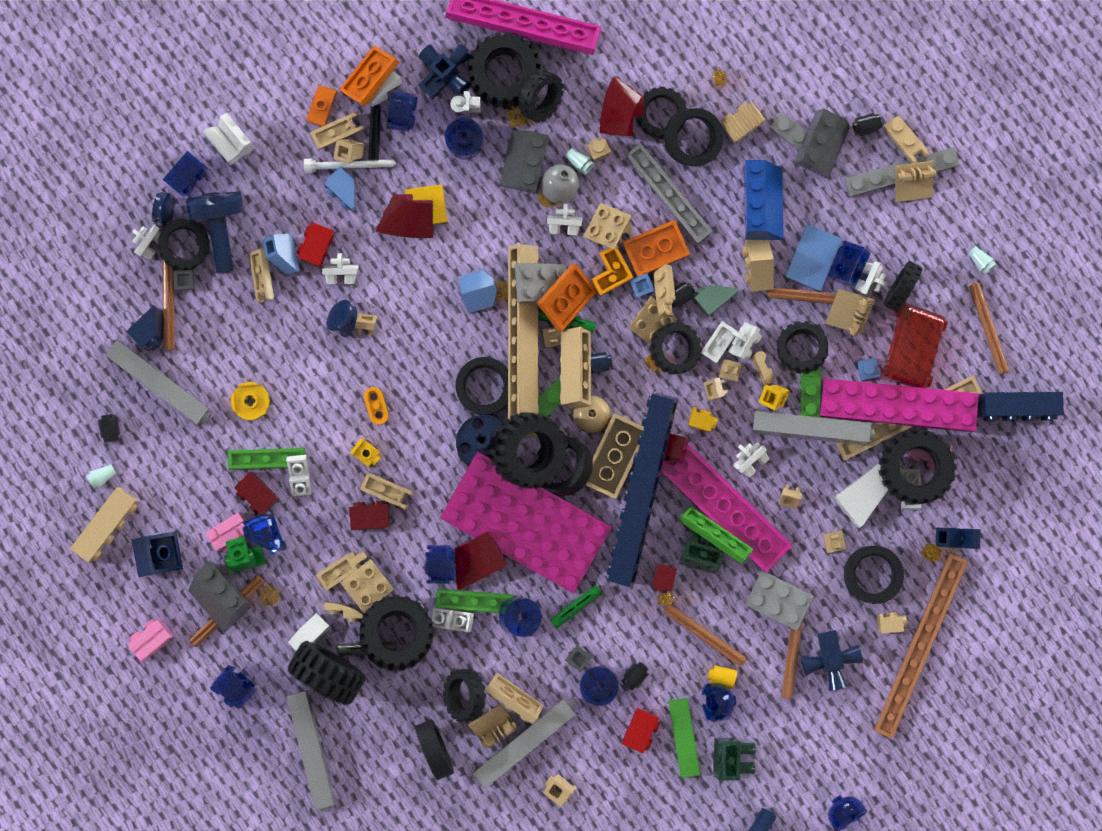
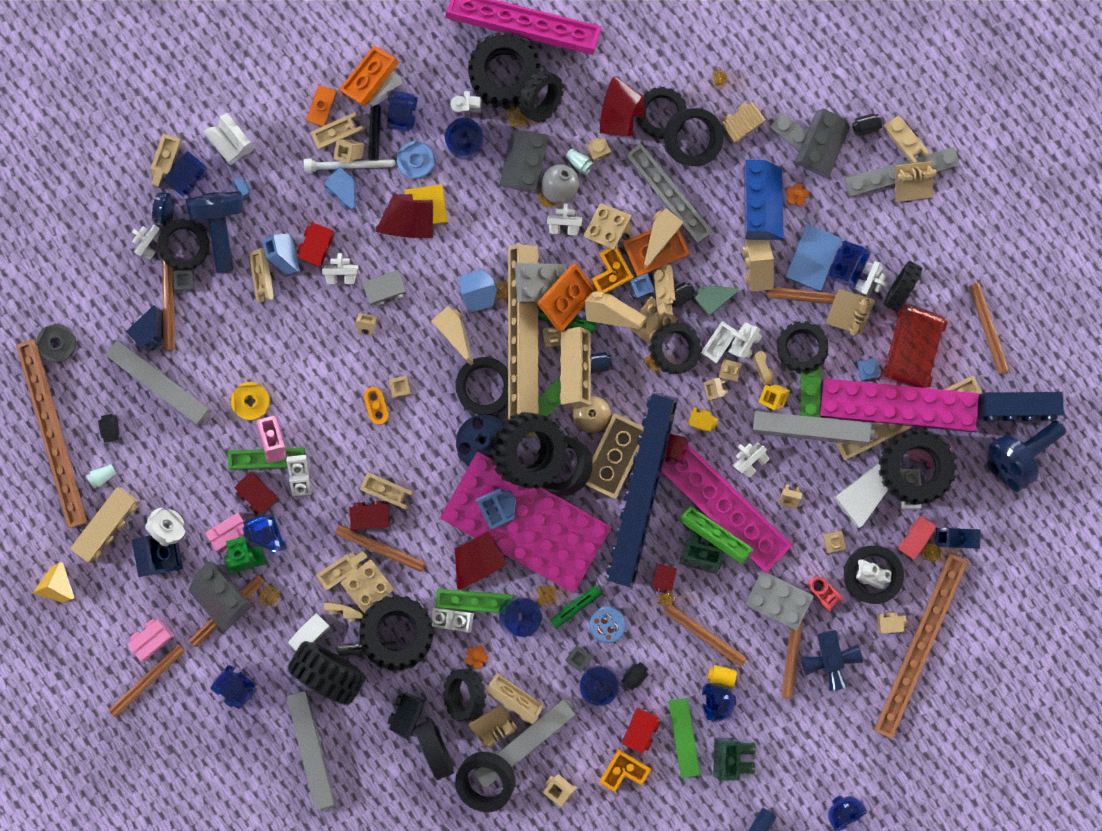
(51, 433): none -> nougat plate
(55, 585): none -> yellow slope
(67, 341): none -> dark grey plate
(146, 680): none -> nougat axle
(156, 523): none -> white plate
(164, 158): none -> tan hinge
(242, 186): none -> medium blue plate
(271, 439): none -> bright pink brick
(342, 318): dark blue piece -> none
(360, 447): yellow brick -> none
(379, 548): none -> nougat axle
(384, 288): none -> light grey brick
(399, 386): none -> tan tile
(406, 715): none -> black slope
(419, 164): none -> light blue tile
(439, 564): clear blue brick -> none
(444, 71): dark blue brick -> none
(454, 330): none -> tan slope
(471, 797): none -> black tyre
(476, 656): none -> orange plant
(497, 507): none -> medium blue slope
(550, 591): none -> clear yellow plate
(607, 624): none -> medium blue head
(611, 311): none -> tan slope
(622, 766): none -> light orange brick
(662, 231): none -> tan slope
(796, 195): none -> orange plant
(826, 595): none -> coral piece
(872, 574): none -> white hips
(917, 537): none -> coral slope
(982, 260): light aqua cone -> none
(1015, 462): none -> dark blue piece

